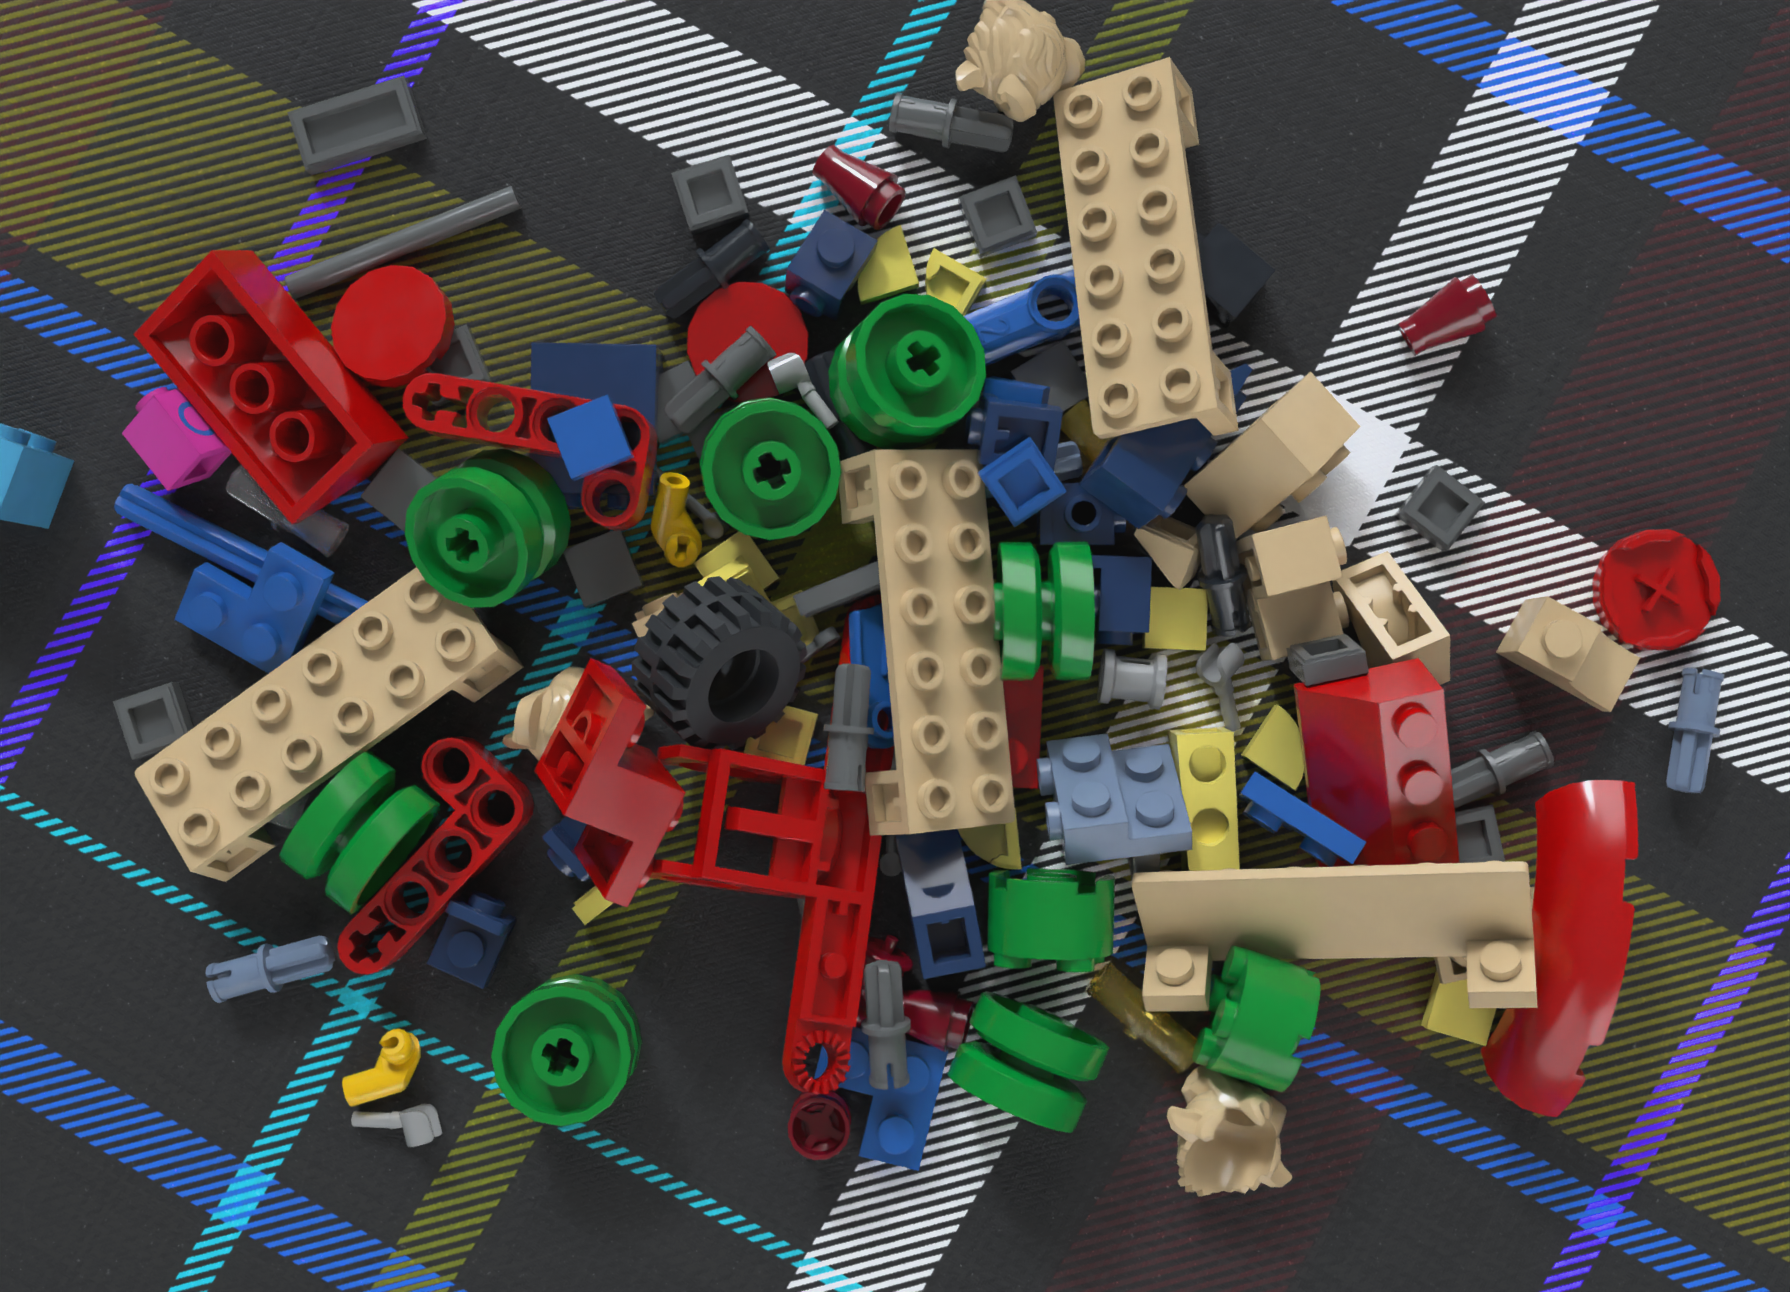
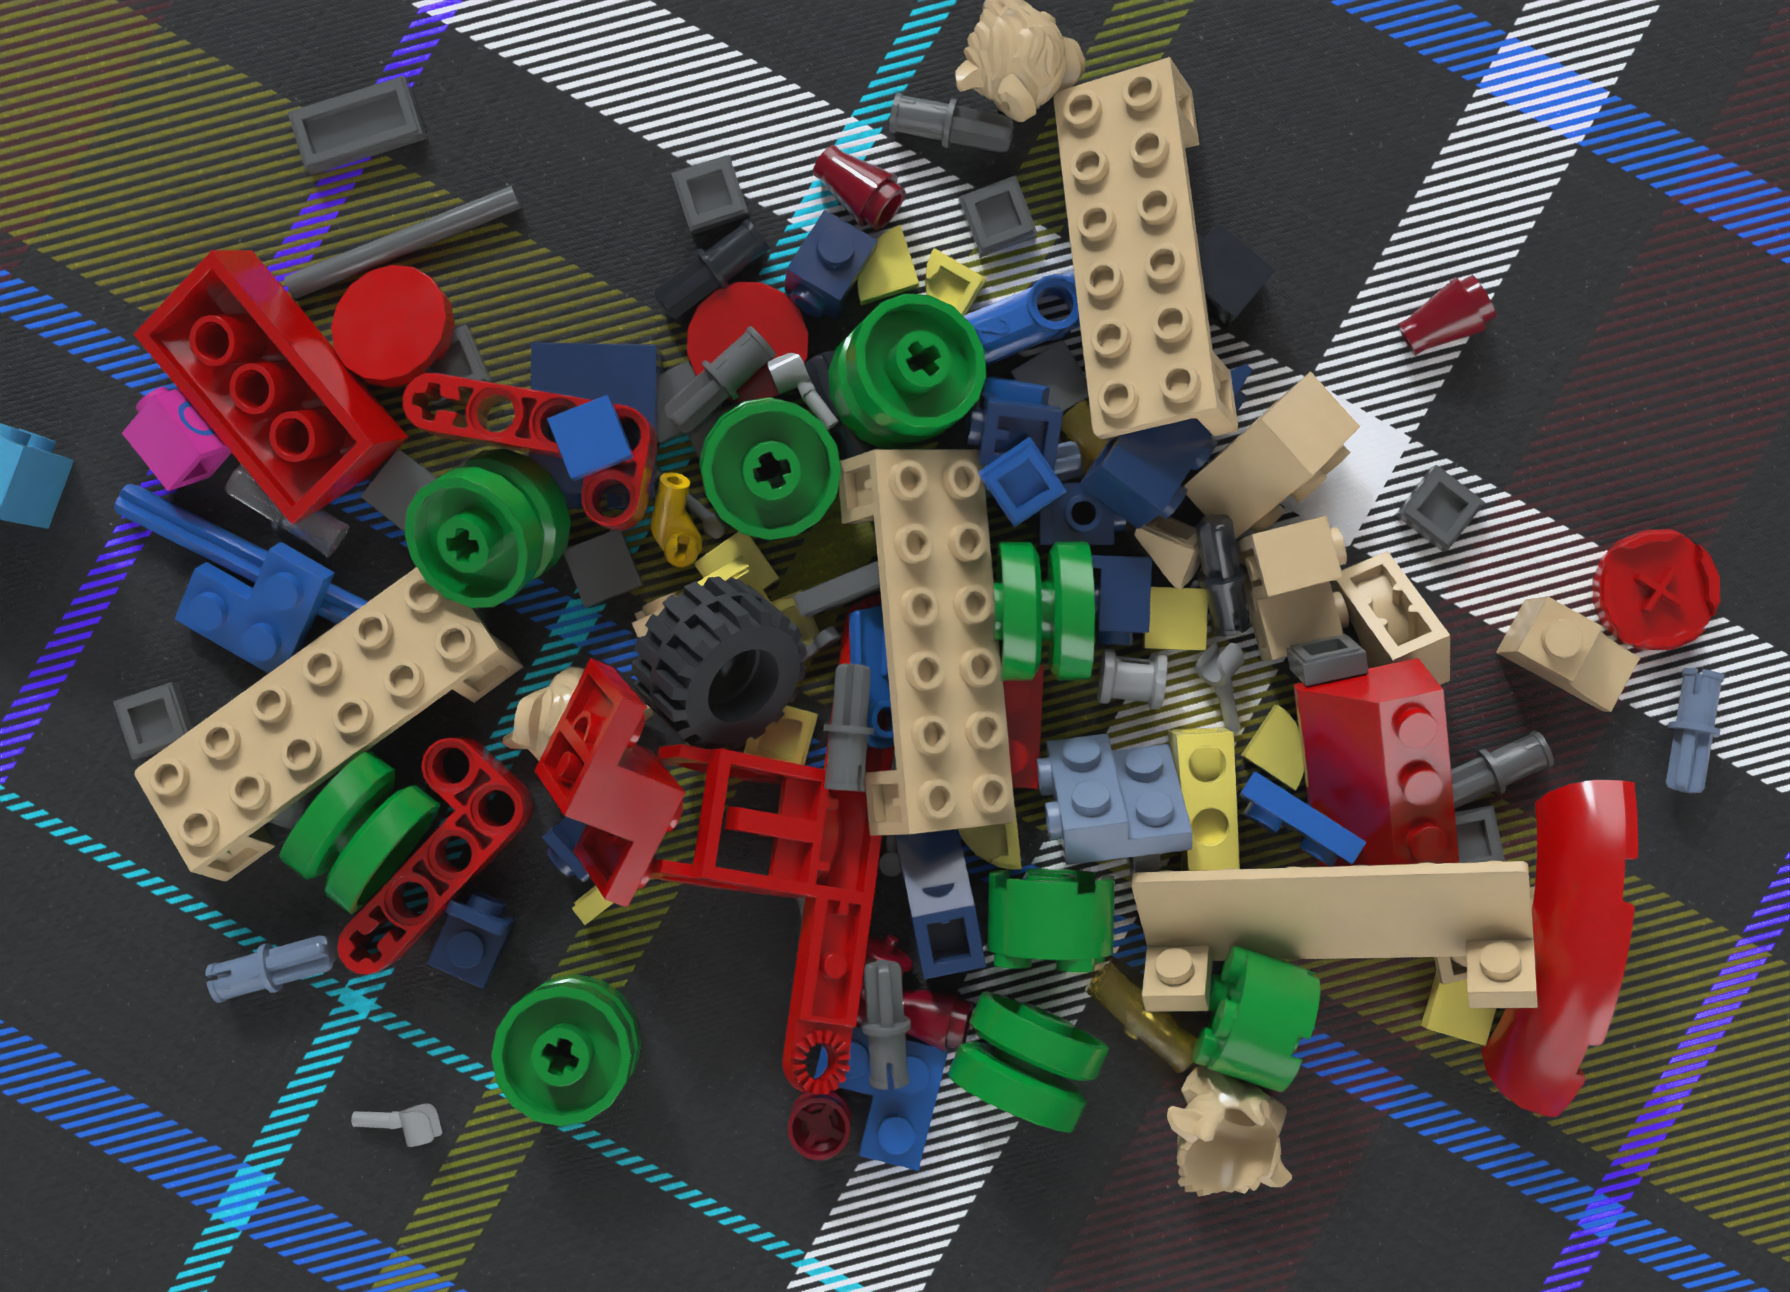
(391, 1073): yellow arm -> none

